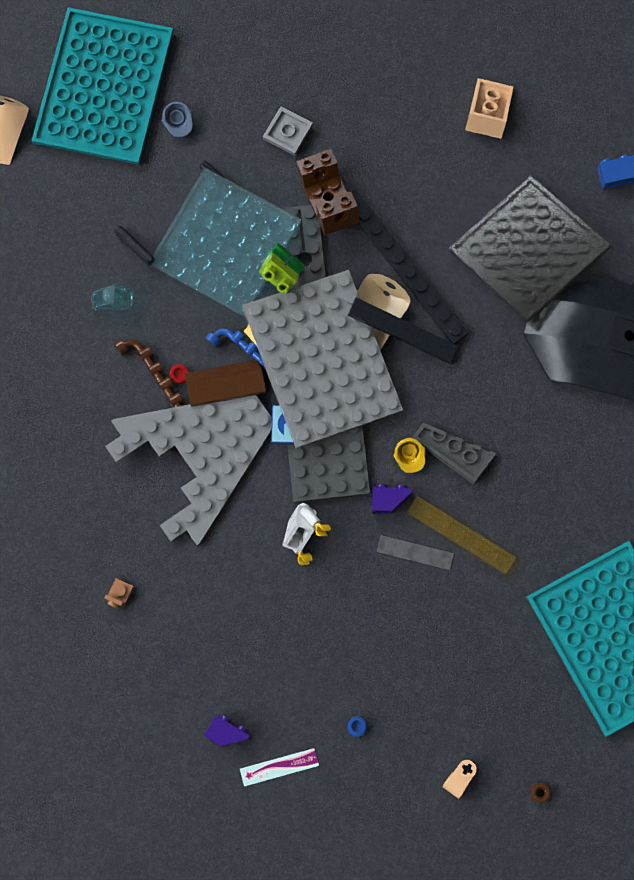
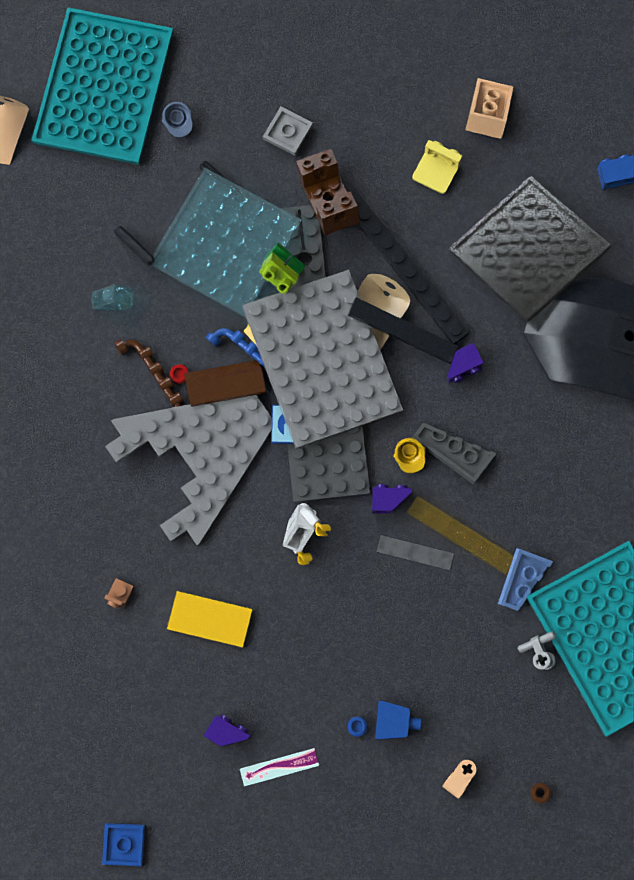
(123, 844): none -> blue tile
(209, 619): none -> yellow tile
(394, 721): none -> blue torso
(437, 167): none -> light yellow bracket
(465, 361): none -> dark purple slope
(521, 578): none -> medium blue wing
(538, 644): none -> light grey piece

